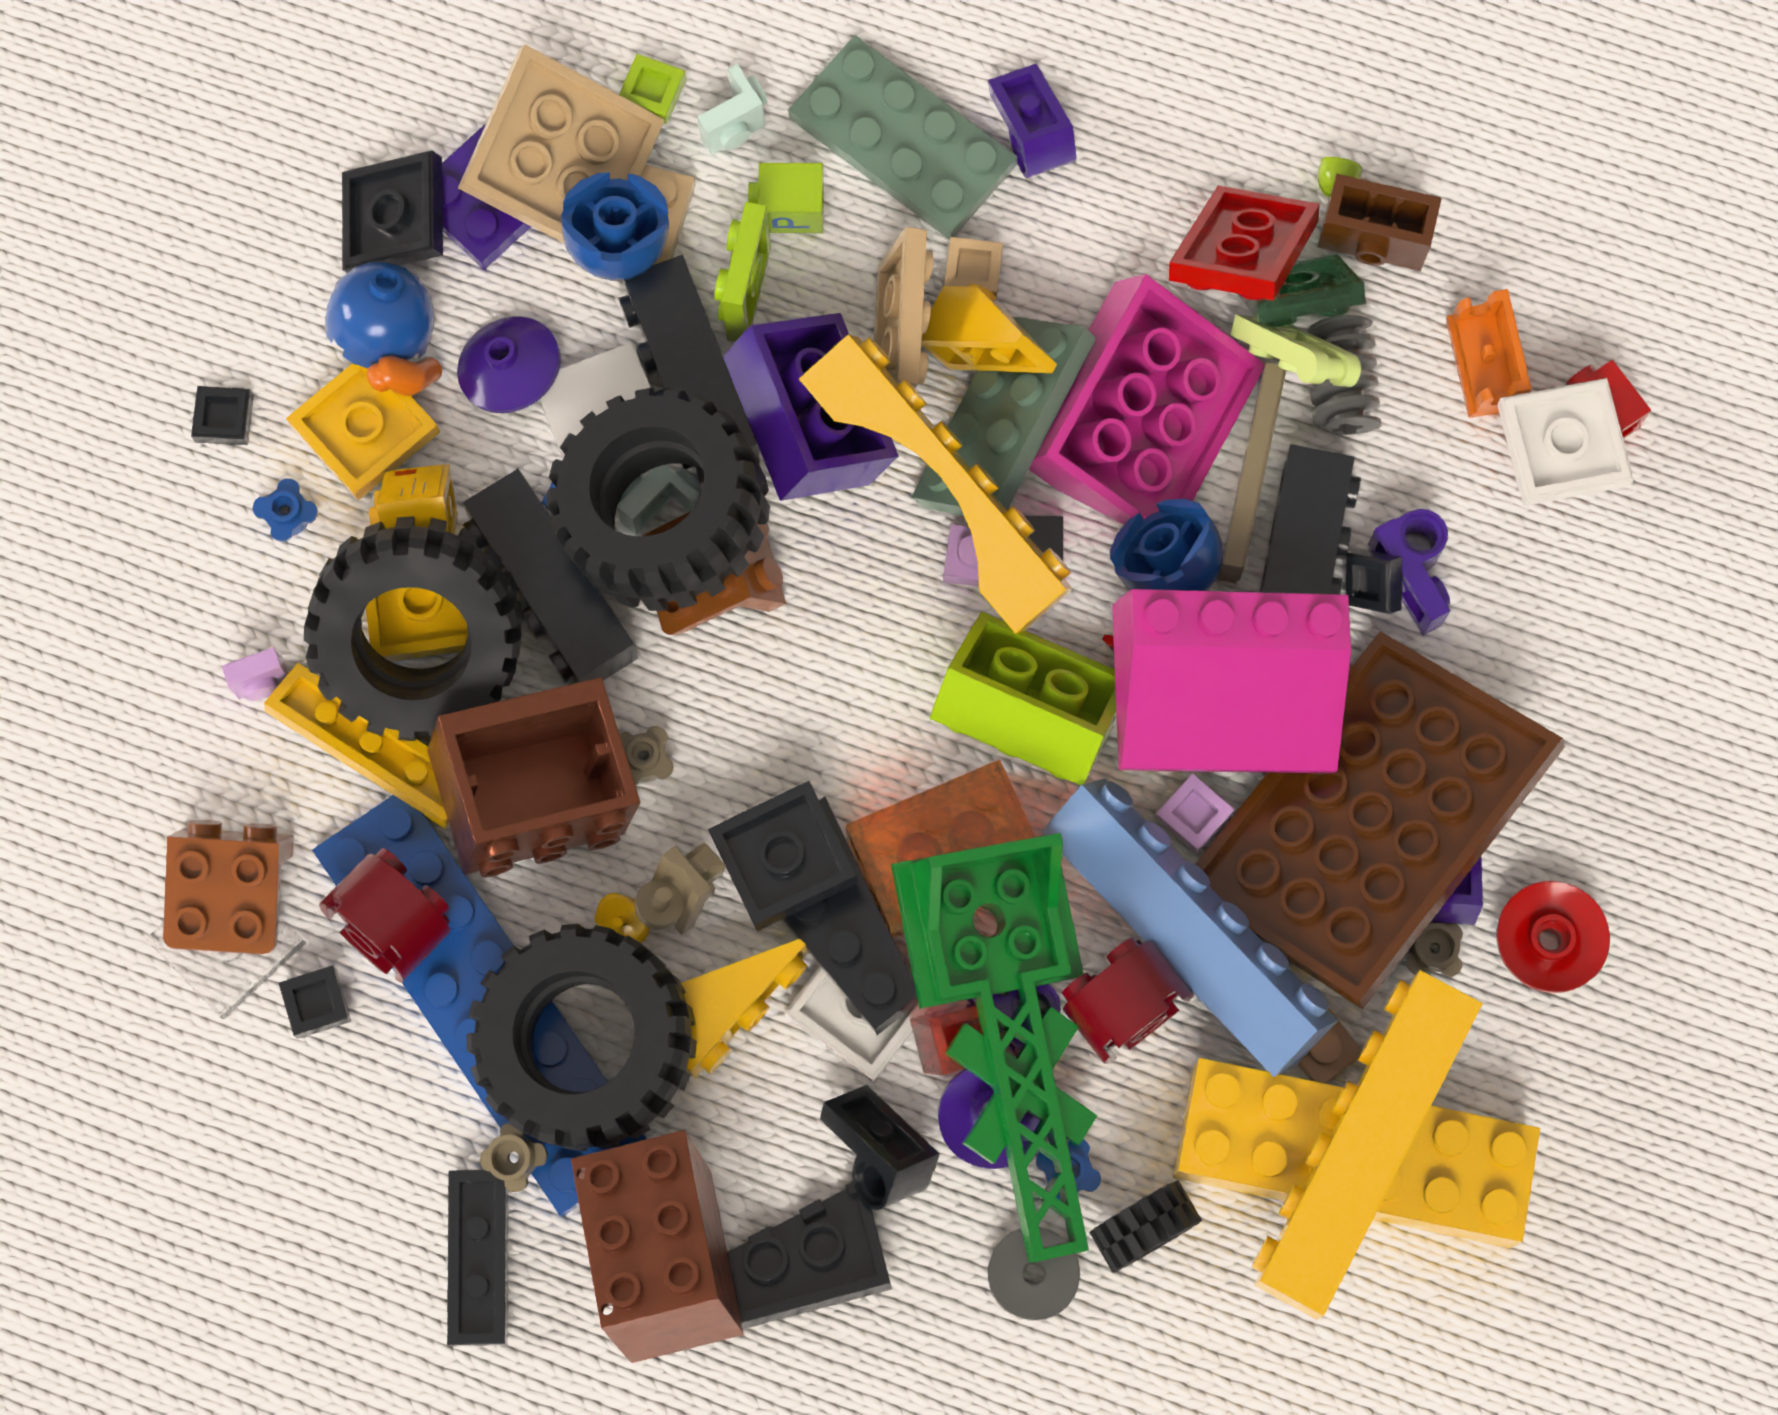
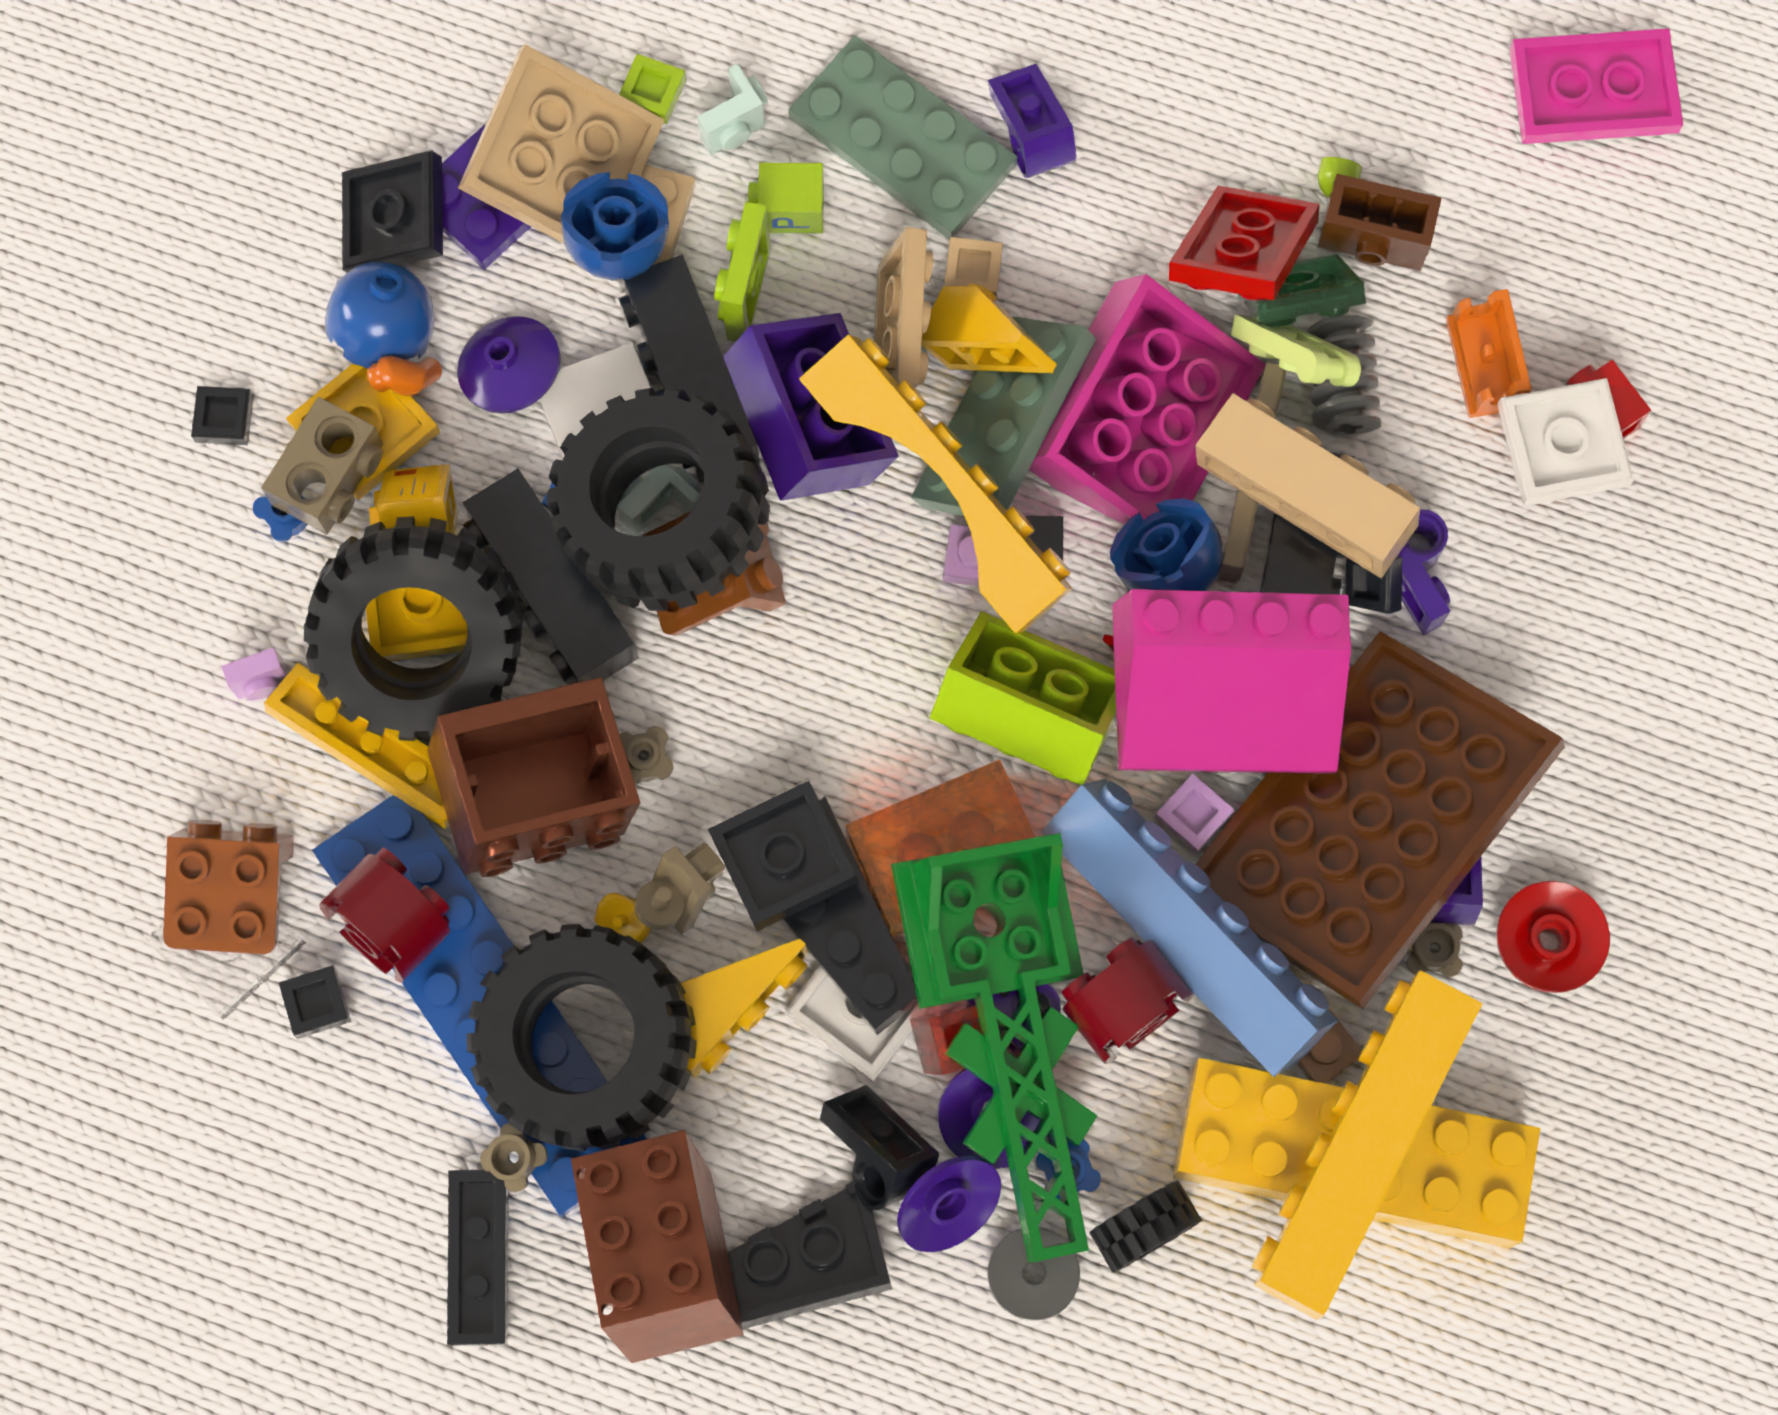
(309, 462): none -> dark tan brick
(949, 1204): none -> dark purple dish
(1308, 484): none -> tan brick
(1596, 86): none -> dark pink plate

